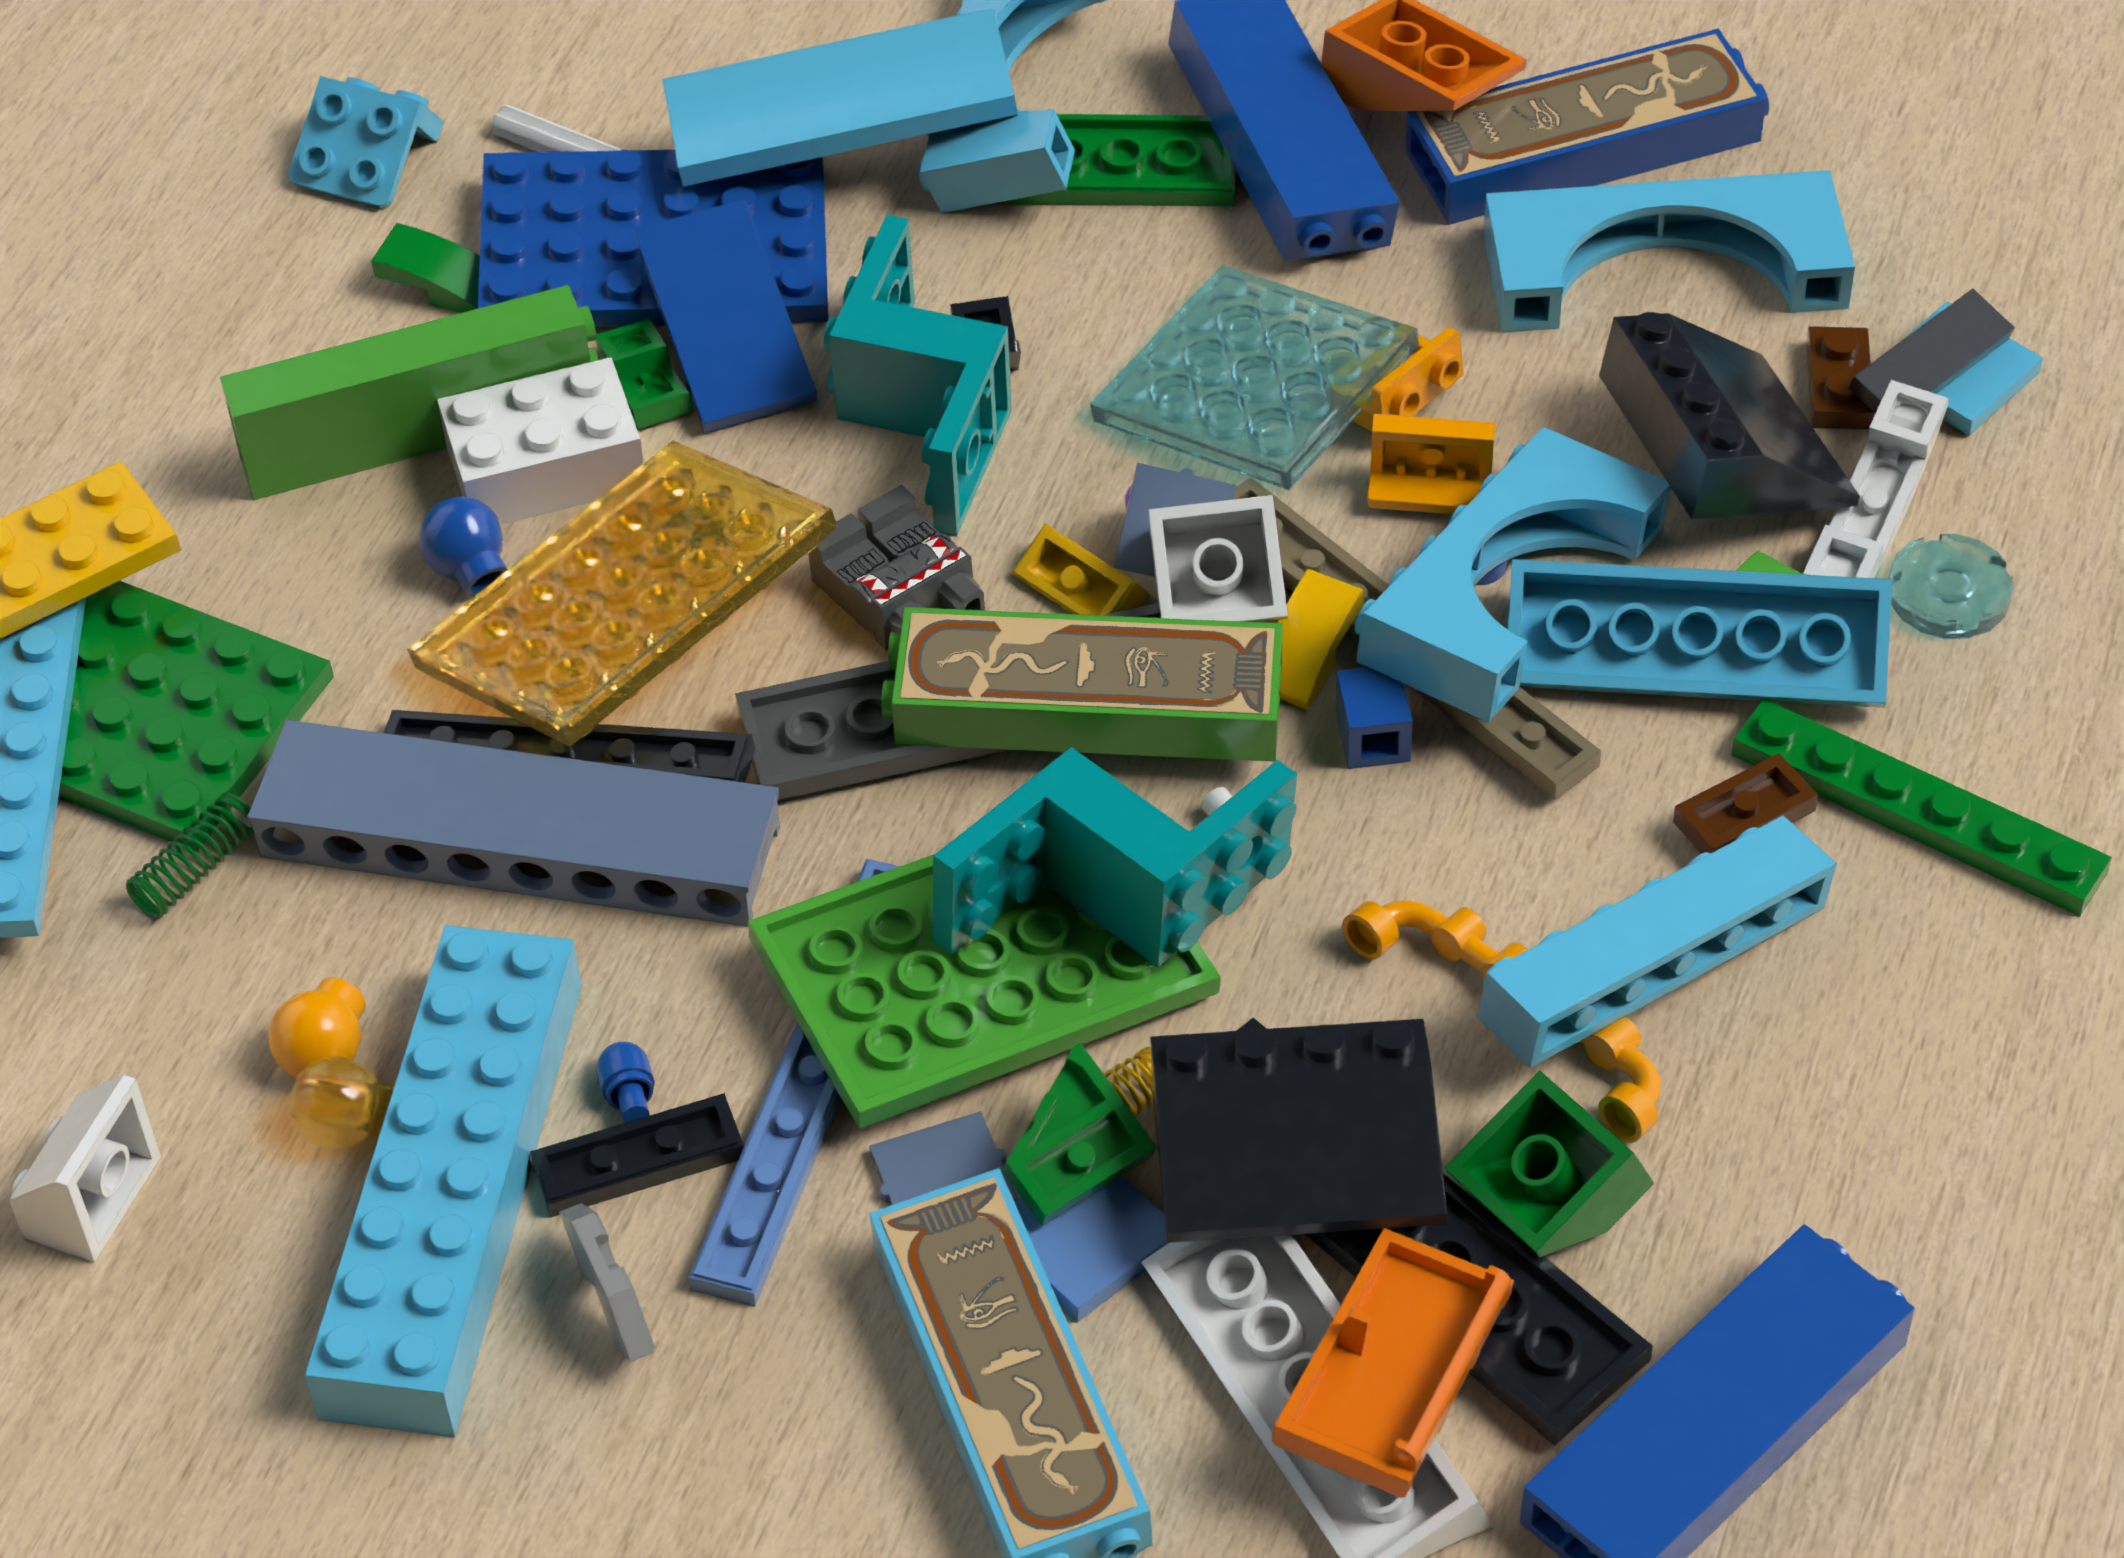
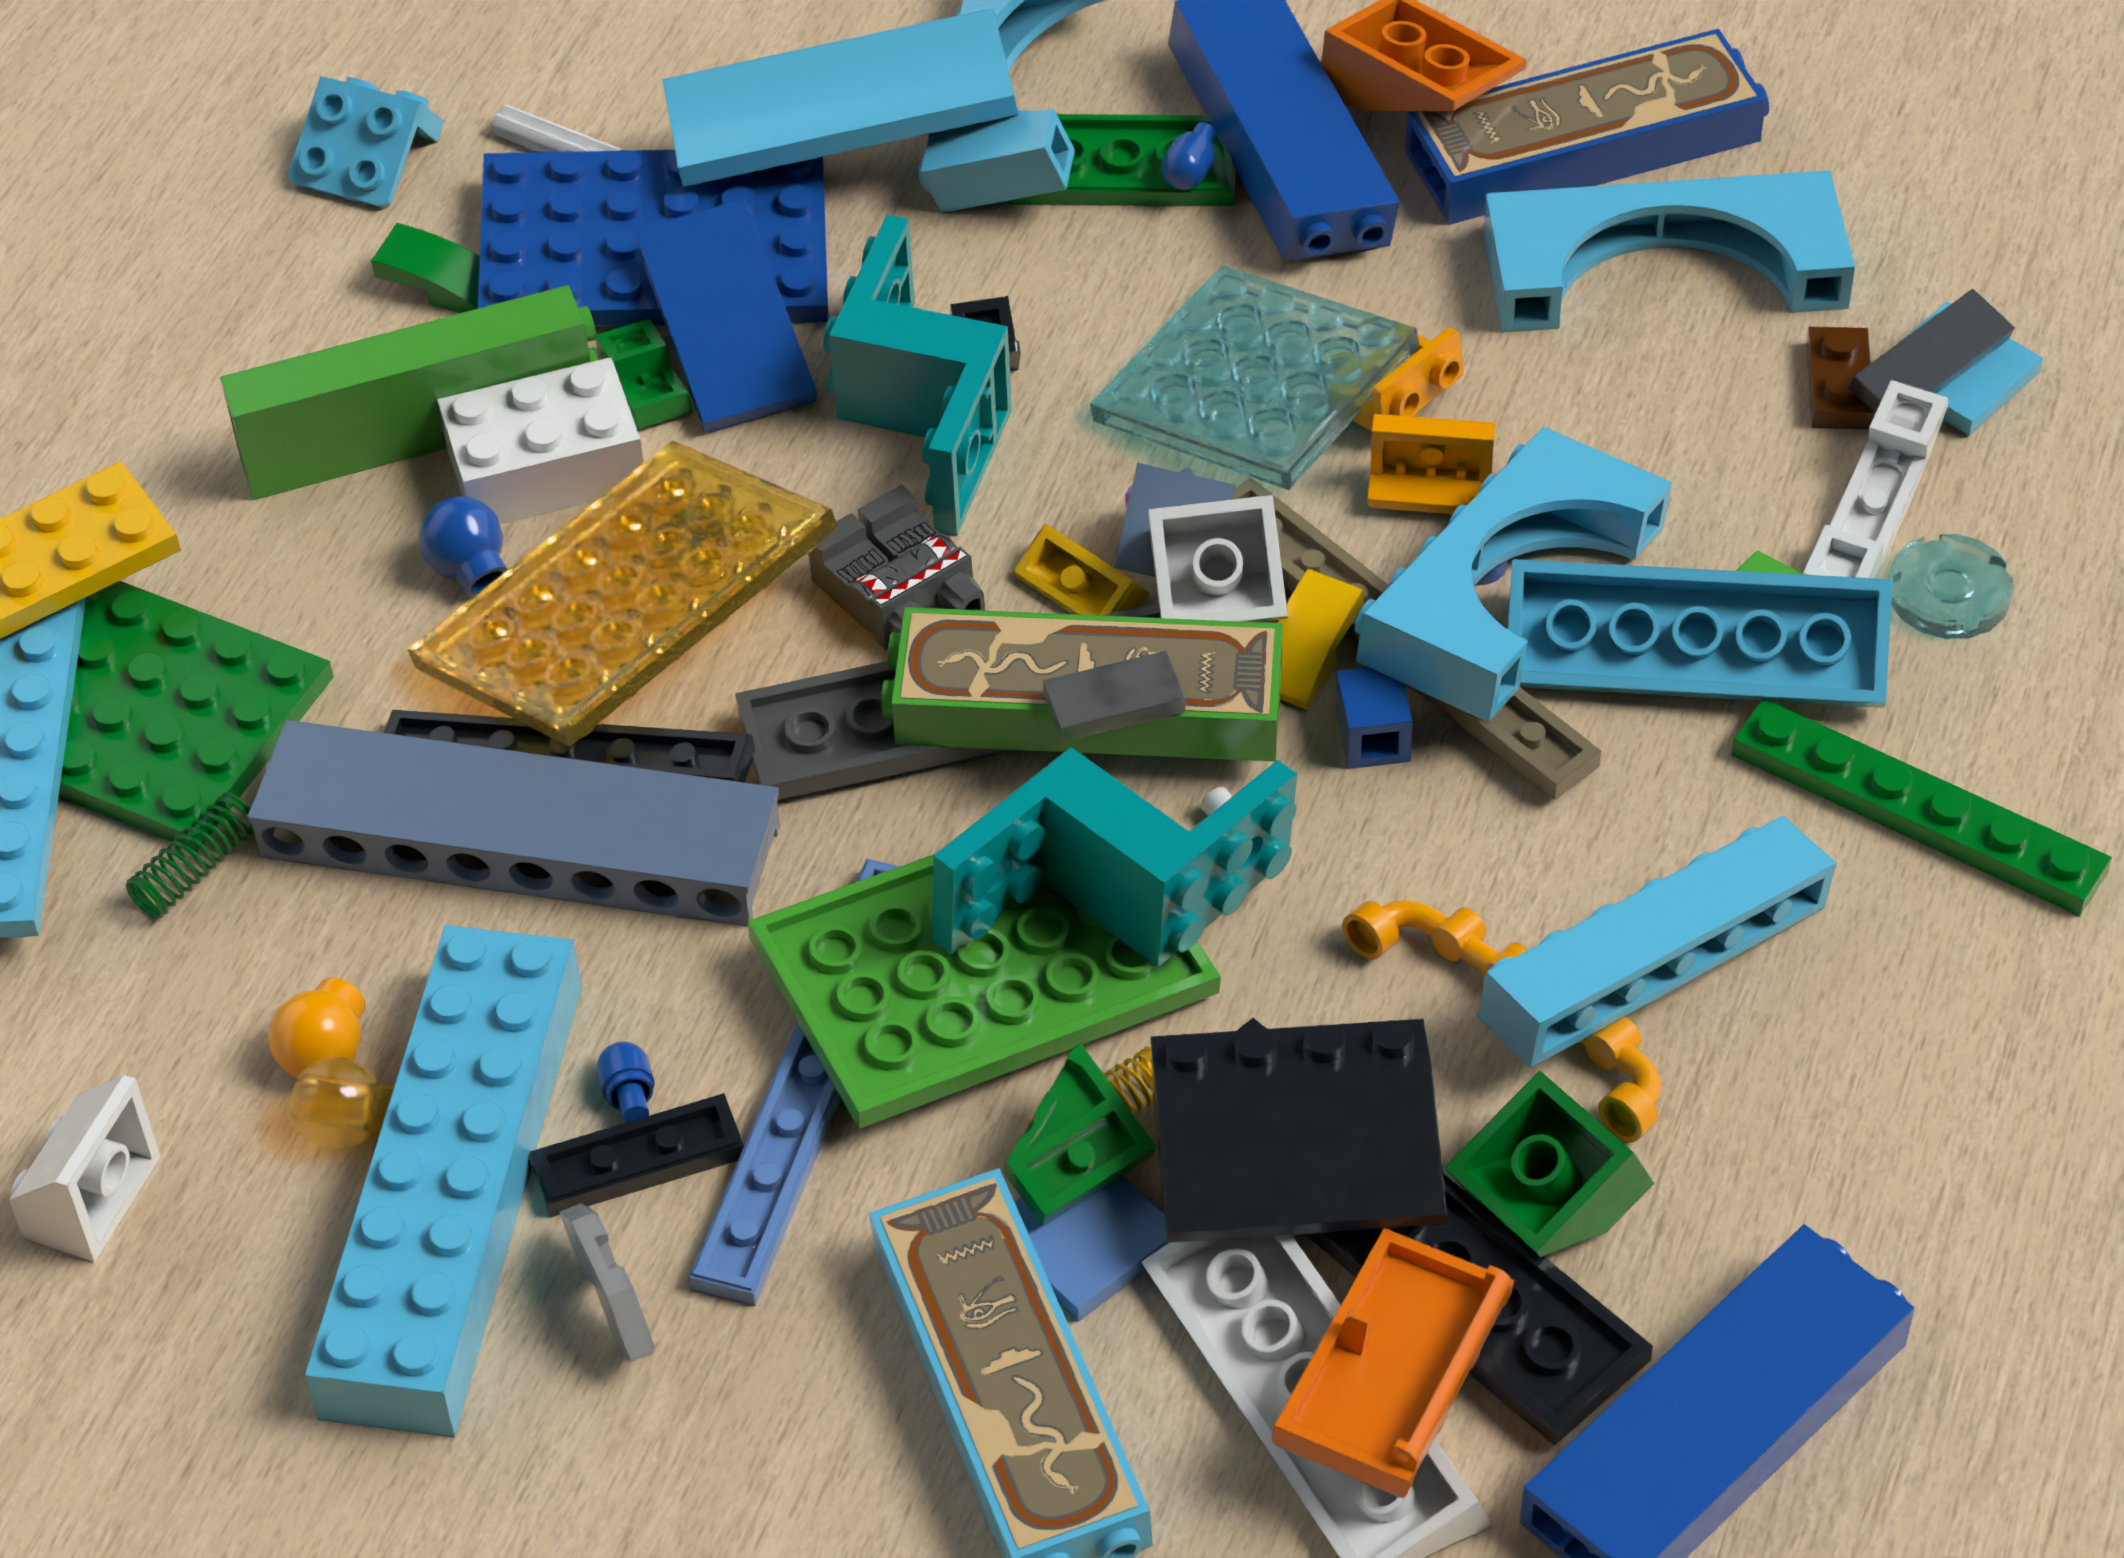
(936, 1158): sand blue piece -> none
(1114, 696): none -> flat silver tile
(1189, 157): none -> blue cylinder
(1718, 421): black slope -> none
(1745, 802): reddish brown plate -> none

